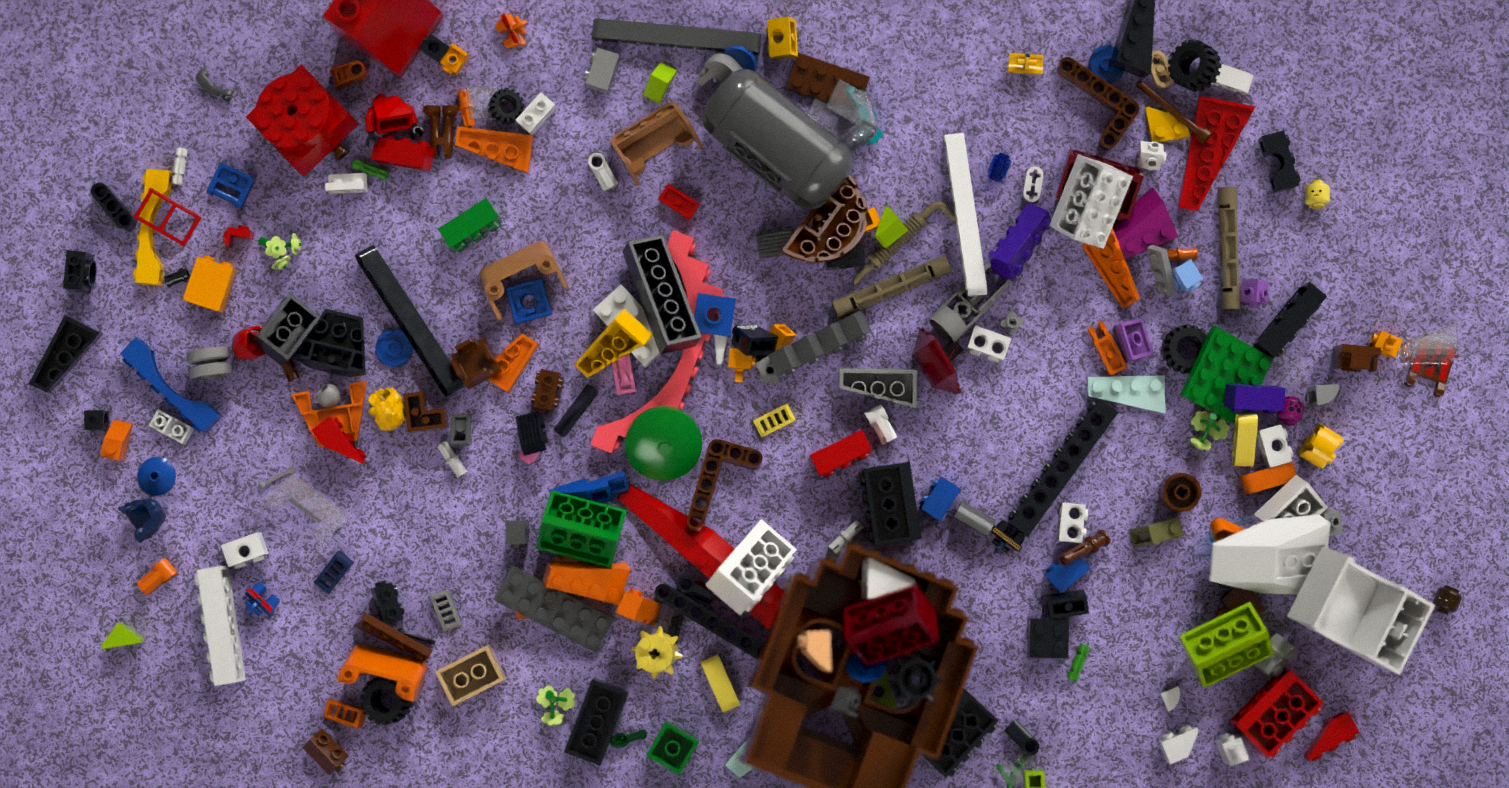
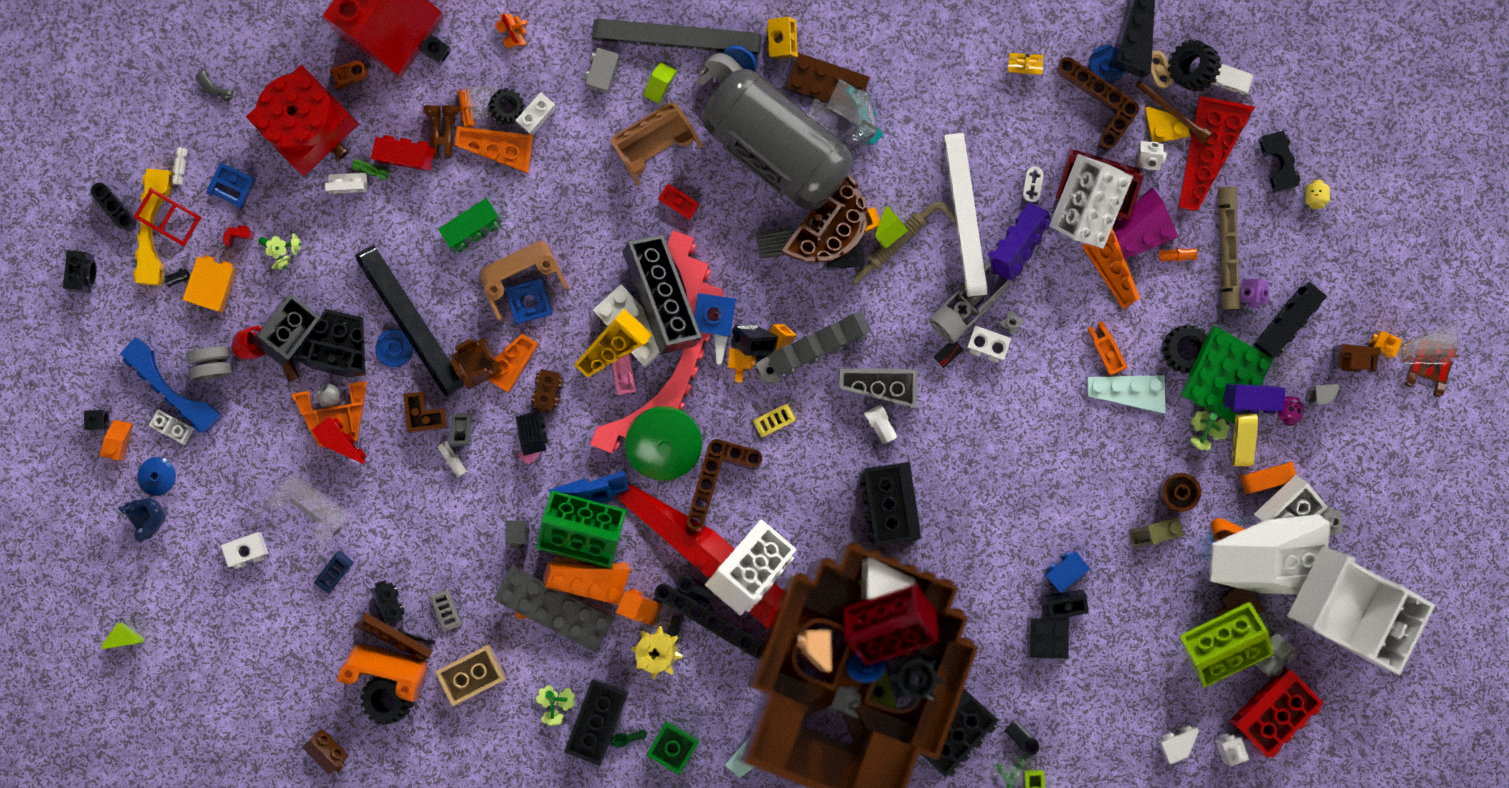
(63, 353): black wedge -> none
(160, 574): orange piece -> none
(220, 625): white brick -> none
(267, 606): blue hips -> none
(291, 470): light grey hinge -> none
(360, 718): orange slope -> none
(387, 409): yellow hair -> none
(390, 115): red torso -> none
(461, 59): light orange brick -> none
(576, 410): black slope -> none
(603, 173): white piece -> none
(720, 683): light yellow beam -> none
(841, 454): red brick -> none
(846, 536): white pin -> none
(891, 286): dark tan piece -> none
(935, 363): dark red wedge -> none
(940, 498): blue brick -> none
(974, 518): dark grey brick -> none
(999, 167): clear blue brick -> none
(1014, 542): black hips -> none
(1066, 522): white brick -> none
(1078, 662): bright green axle -> none
(1090, 544): reddish brown pin -> none
(1106, 415): black brick -> none
(1133, 340): medium lavender slope -> none
(1161, 270): light grey hinge -> none
(1171, 697): white tile -> none
(1186, 276): light blue brick -> none
(1265, 439): white brick -> none
(1320, 446): yellow brick -> none
(1334, 731): red slope -> none
(1447, 599): dark brown head -> none

